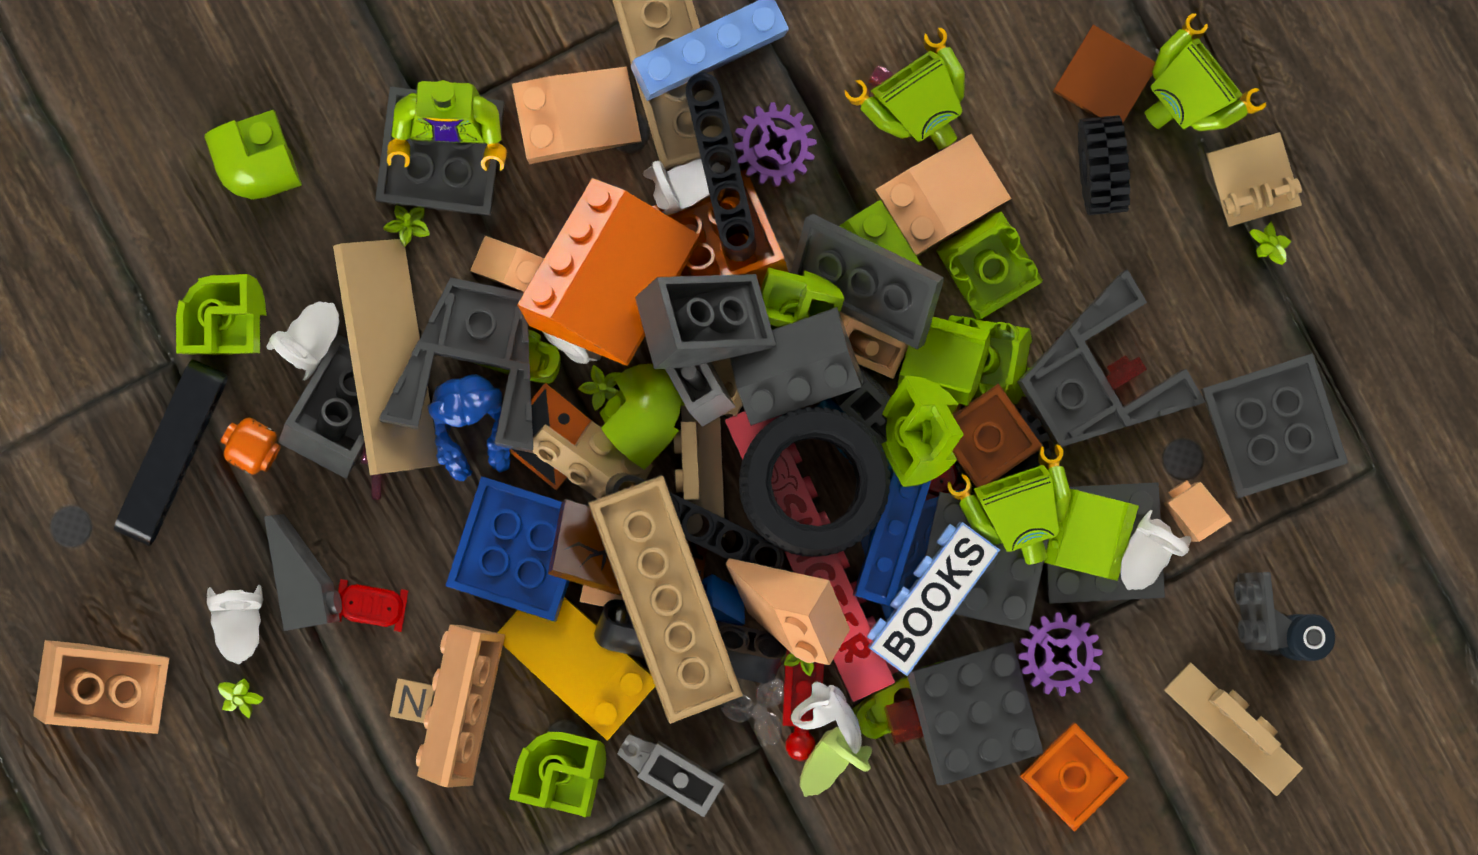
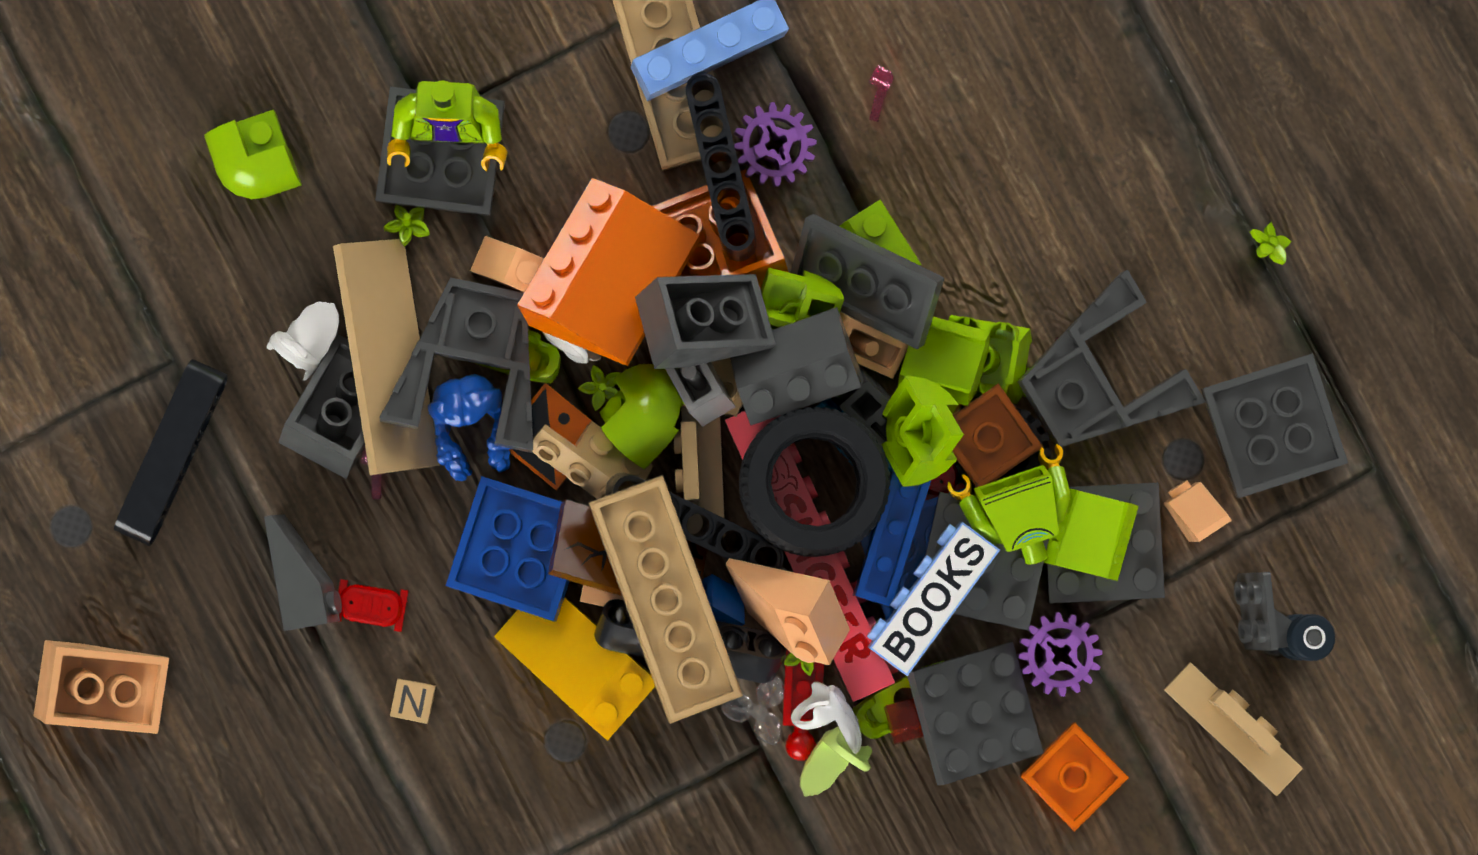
(220, 316): lime brick -> none
(235, 622): white piece -> none
(237, 696): lime plant -> none
(250, 446): orange head -> none
(459, 706): light nougat slope -> none
(560, 772): lime brick -> none
(576, 113): light nougat slope -> none
(672, 773): light grey hinge -> none
(680, 186): white piece -> none
(919, 97): lime torso -> none
(942, 194): light nougat slope -> none
(989, 264): lime slope -> none
(1103, 165): black tyre -> none
(1105, 75): dark orange tile -> none
(1124, 370): clear red plate -> none
(1150, 552): white piece -> none
(1195, 86): lime torso -> none
(1254, 179): tan hinge -> none

